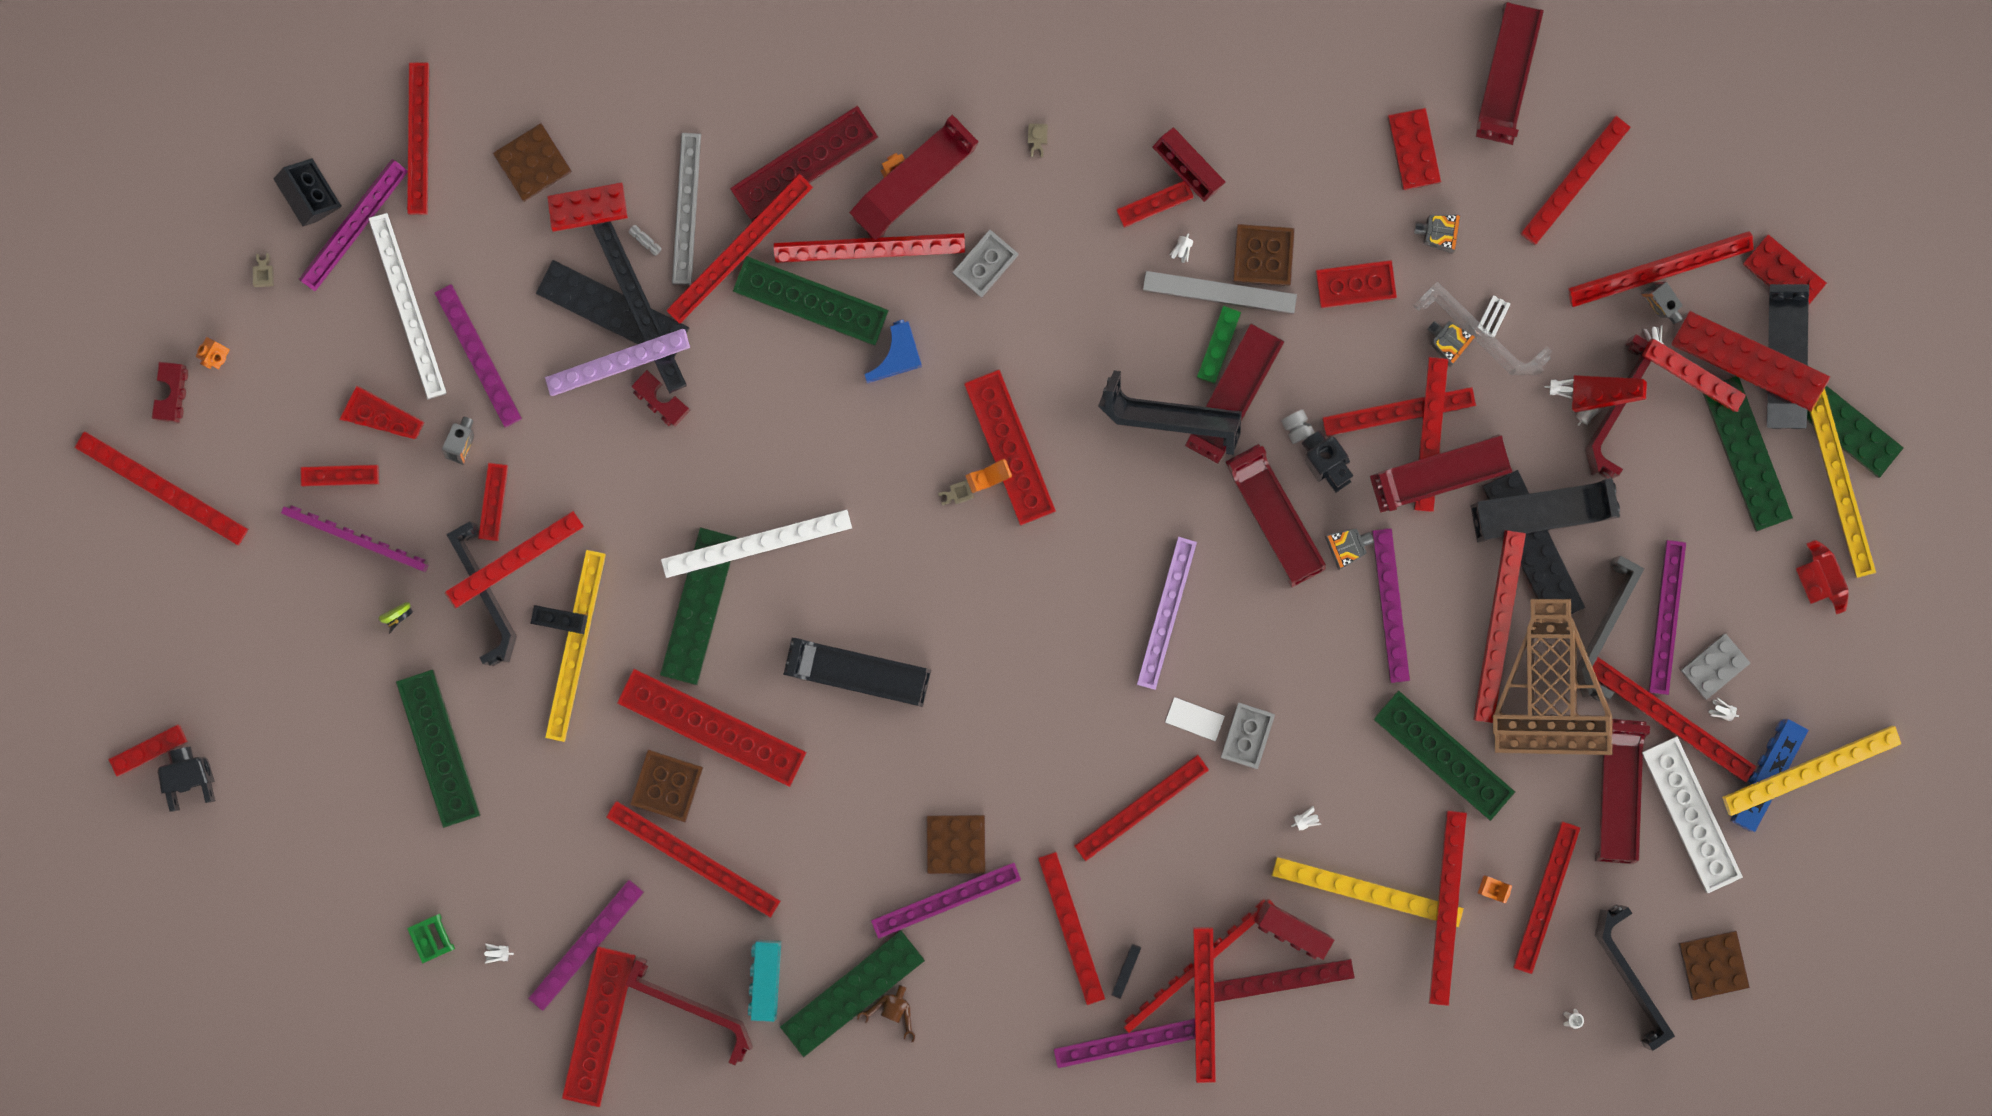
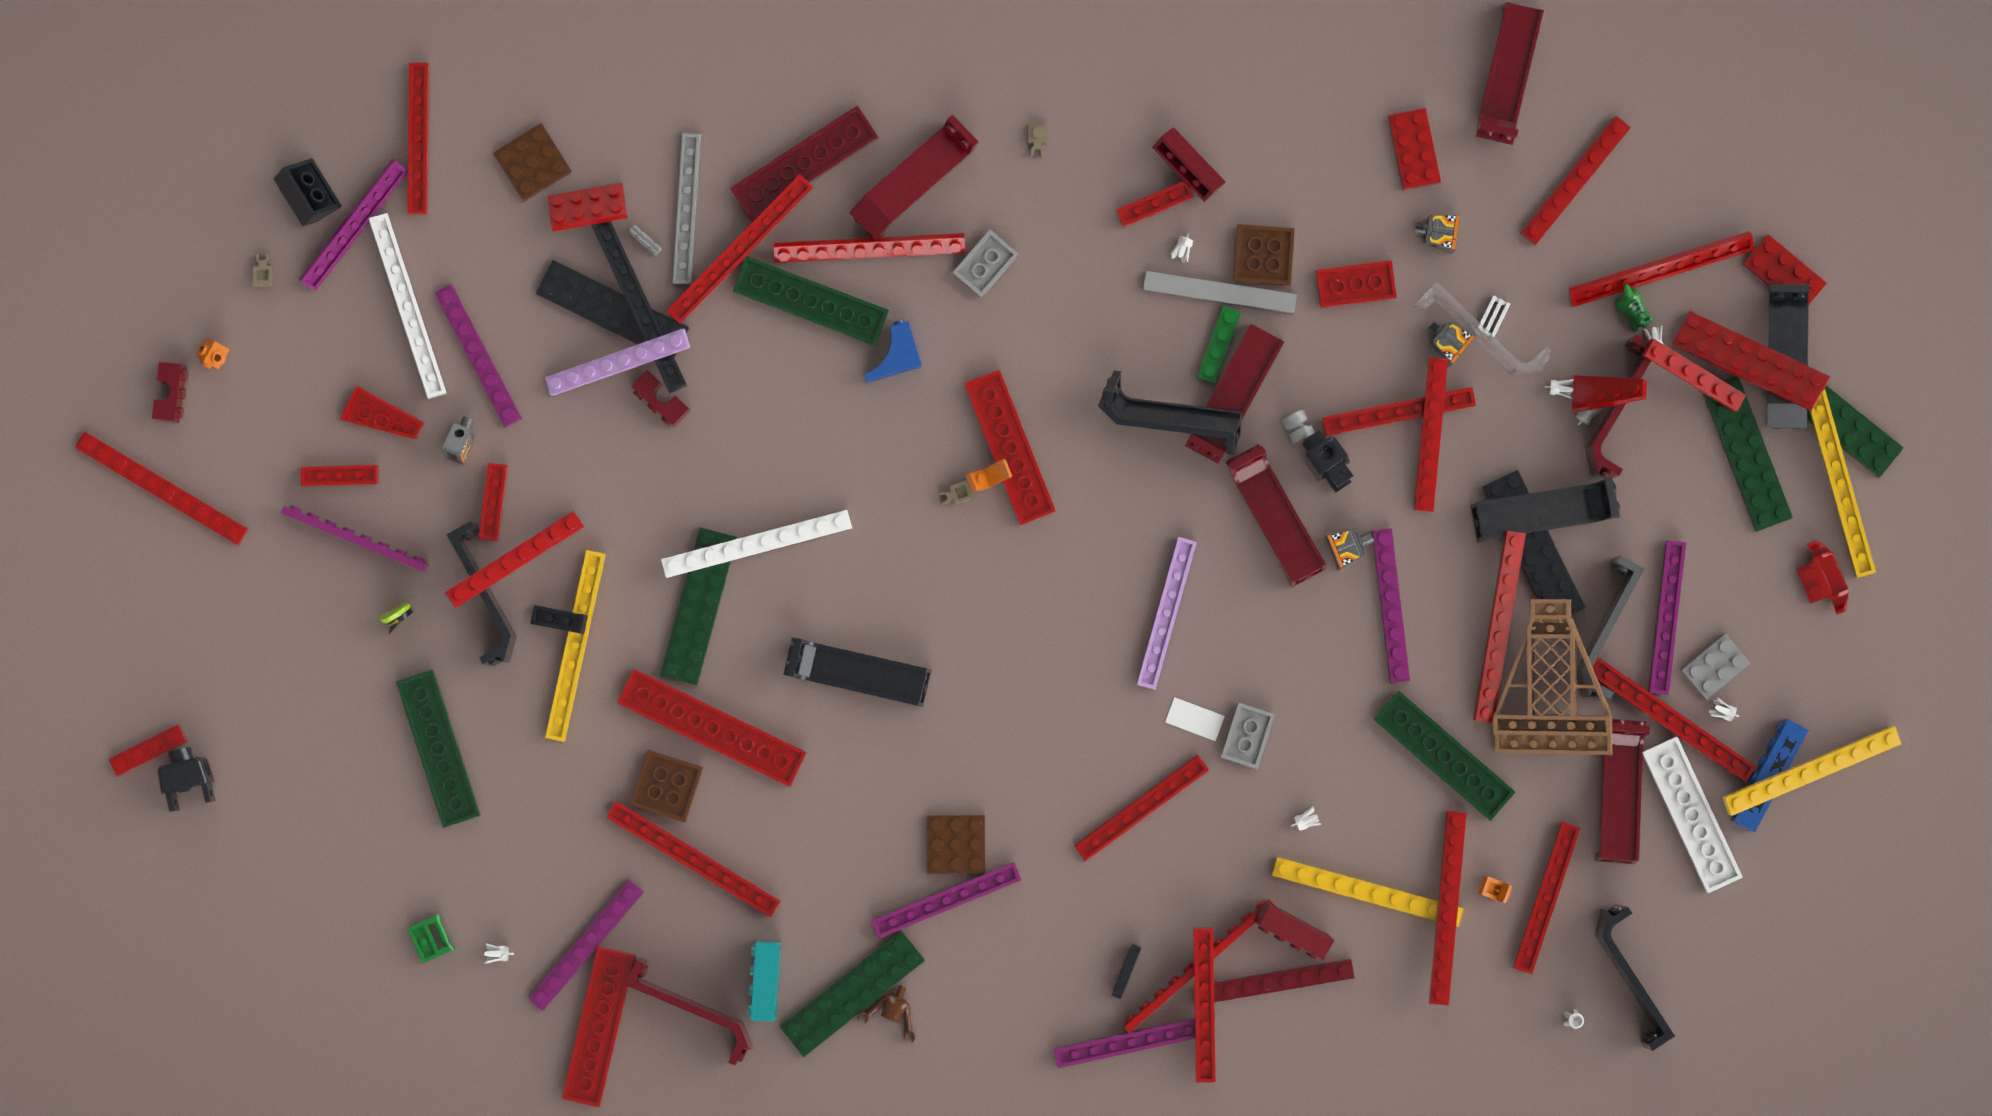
(893, 161): orange bracket -> none
(1071, 928): red plate -> none
(1440, 473): dark red panel -> none
(1633, 307): none -> green animal
(1663, 301): dark grey torso -> none
(1714, 965): reddish brown plate -> none

